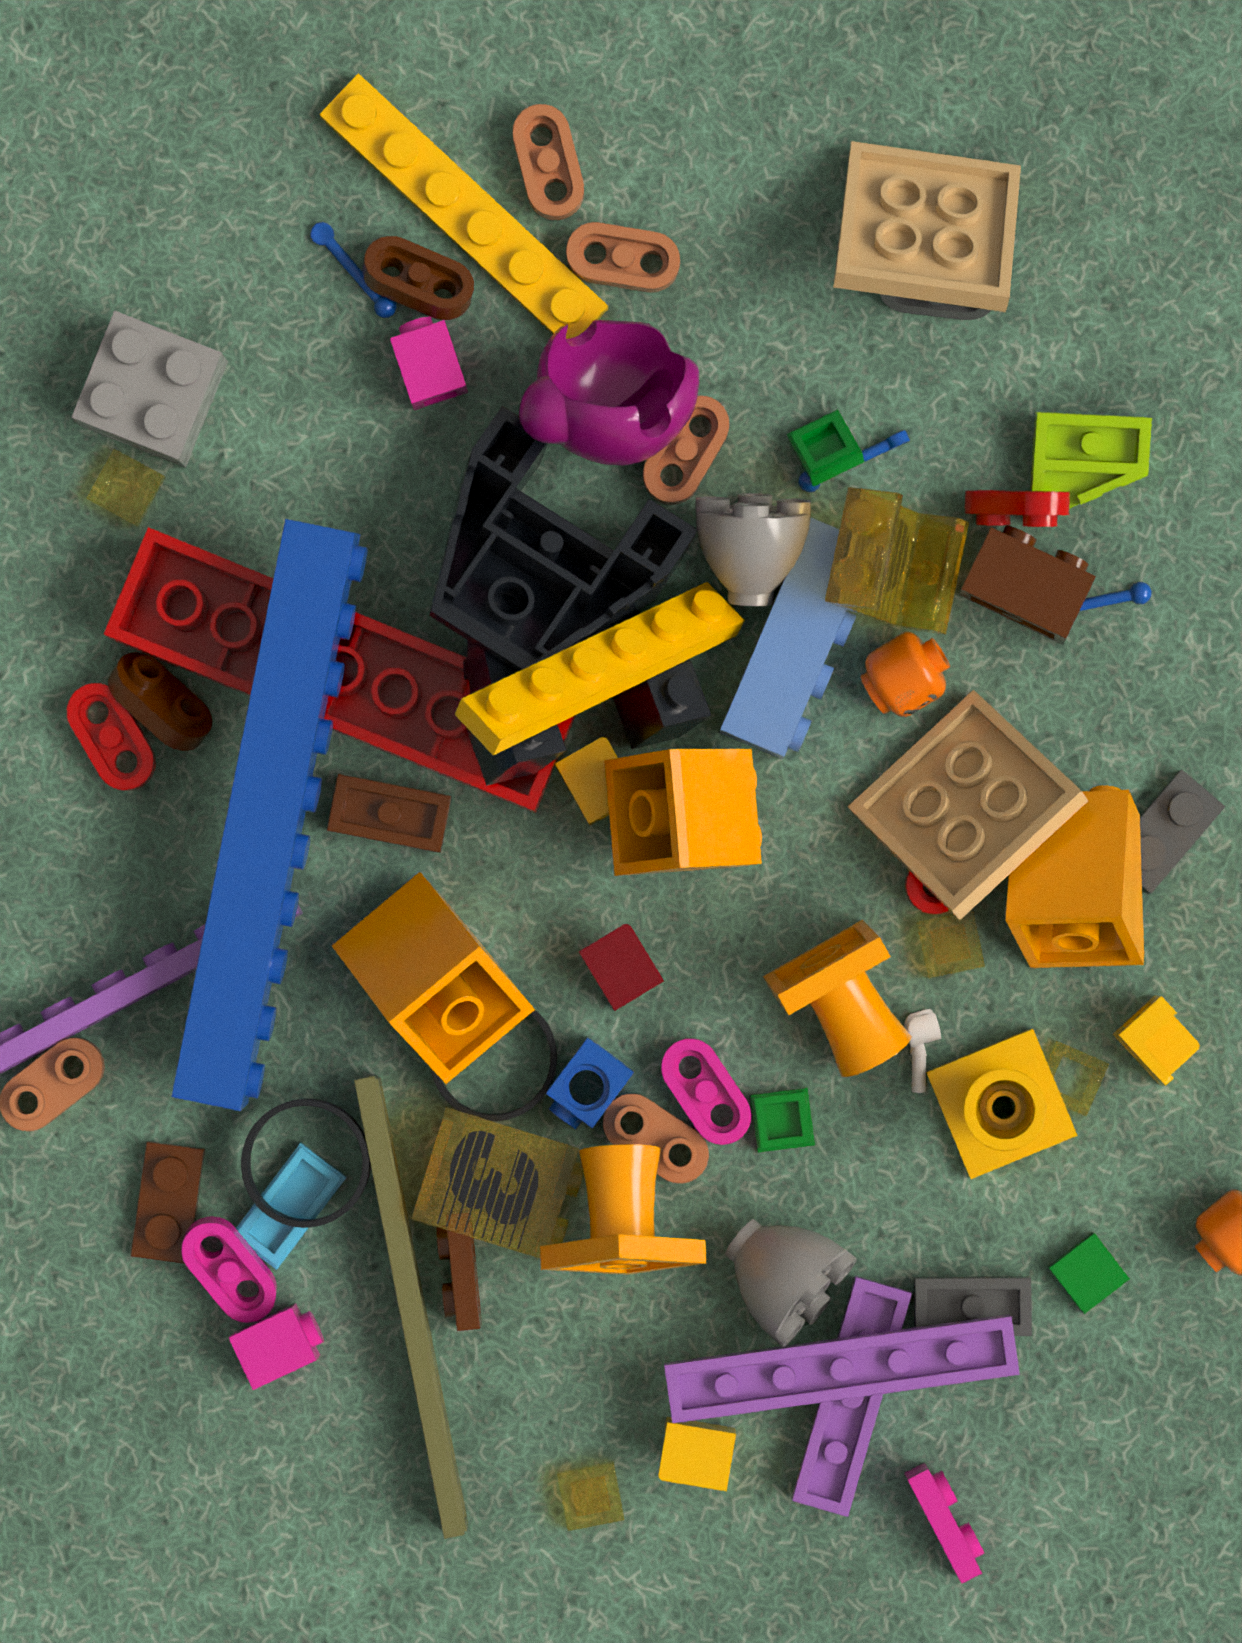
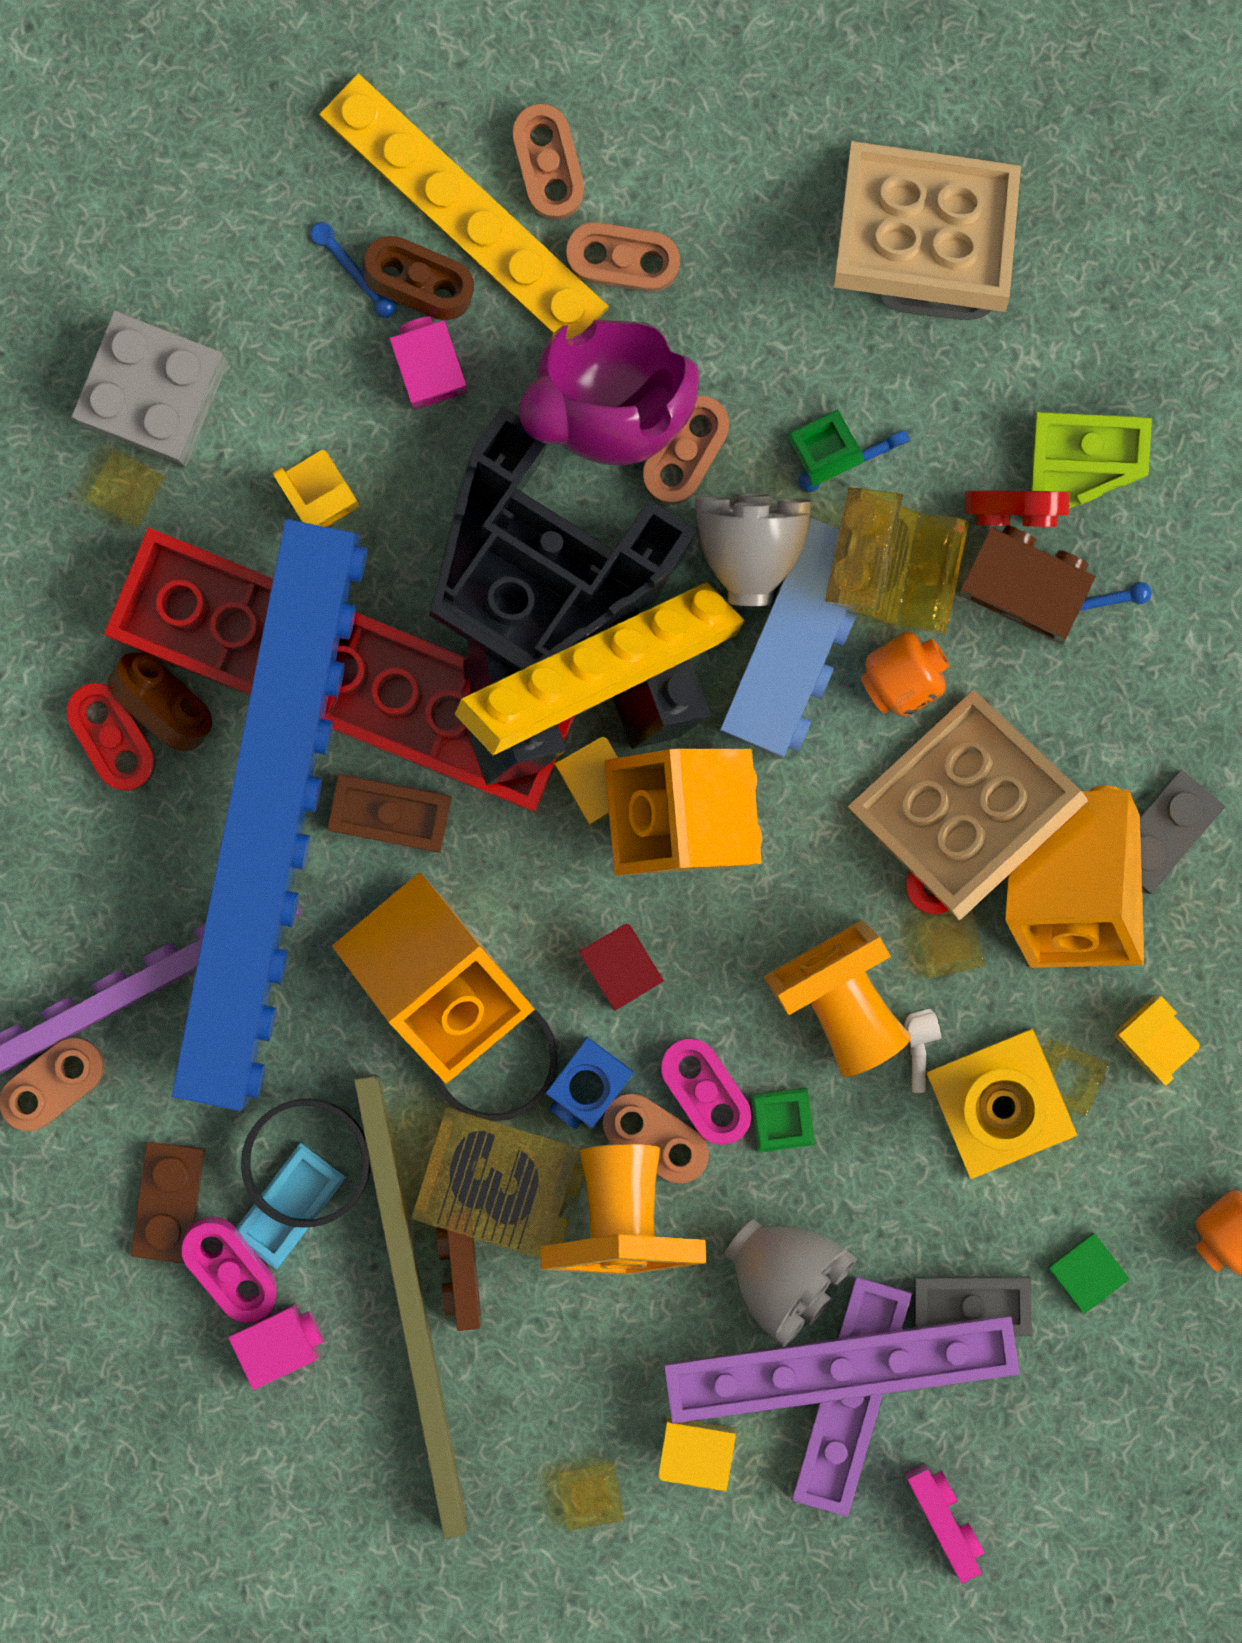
(317, 490): none -> yellow panel

